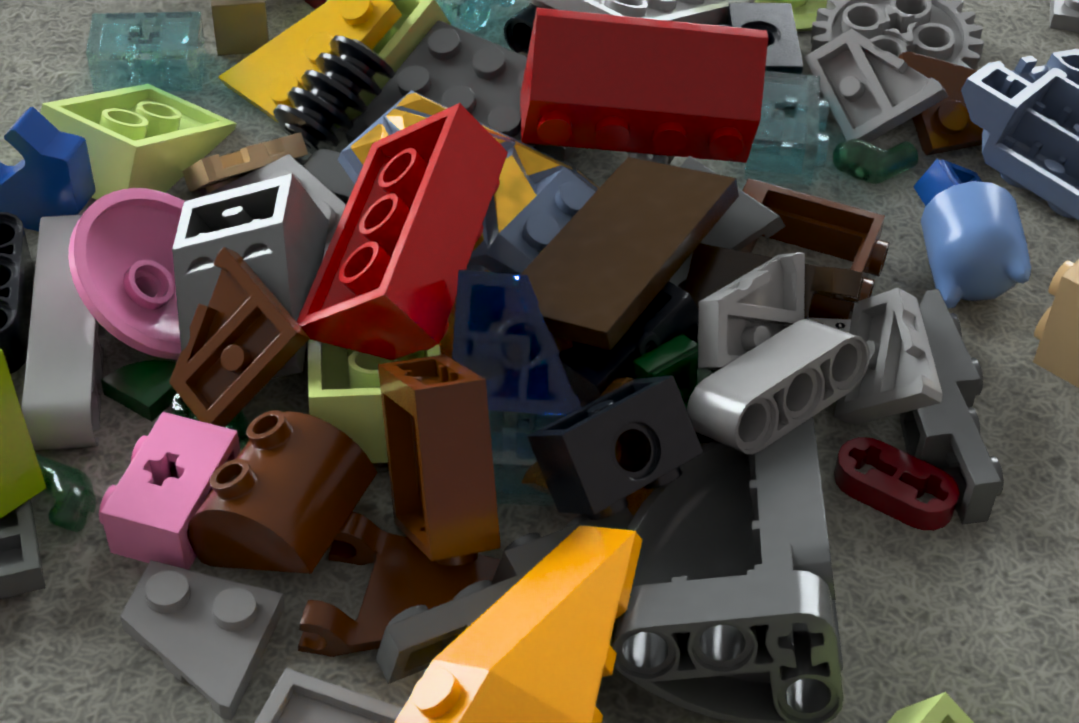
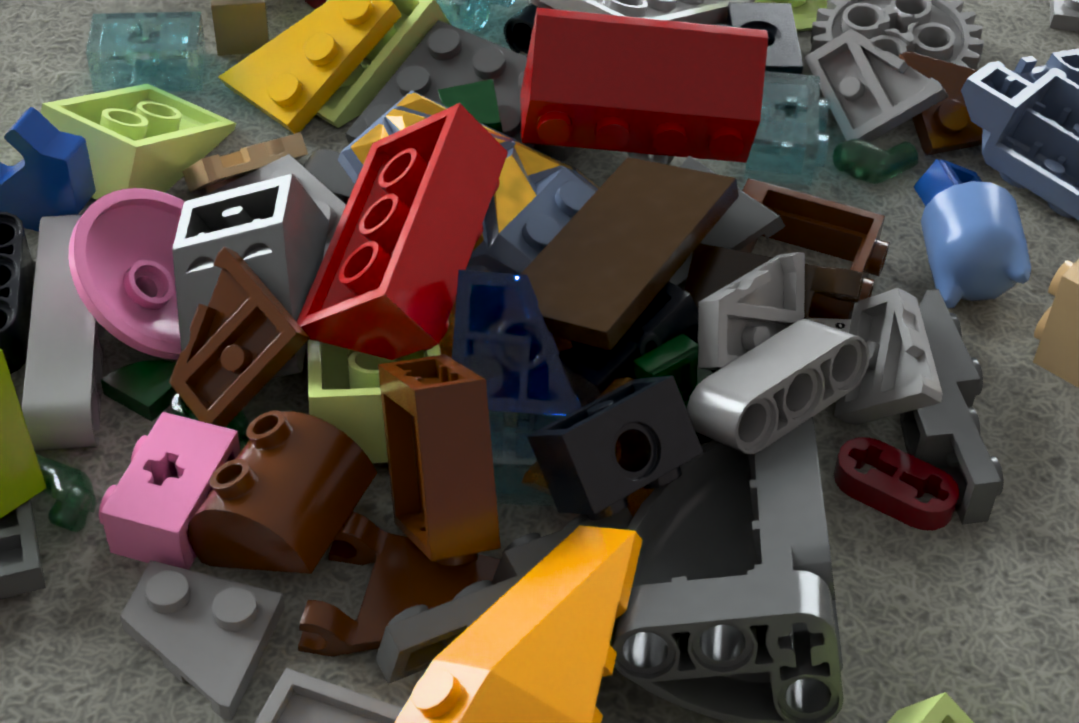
(332, 92): black piece -> none
(478, 99): none -> dark green tile

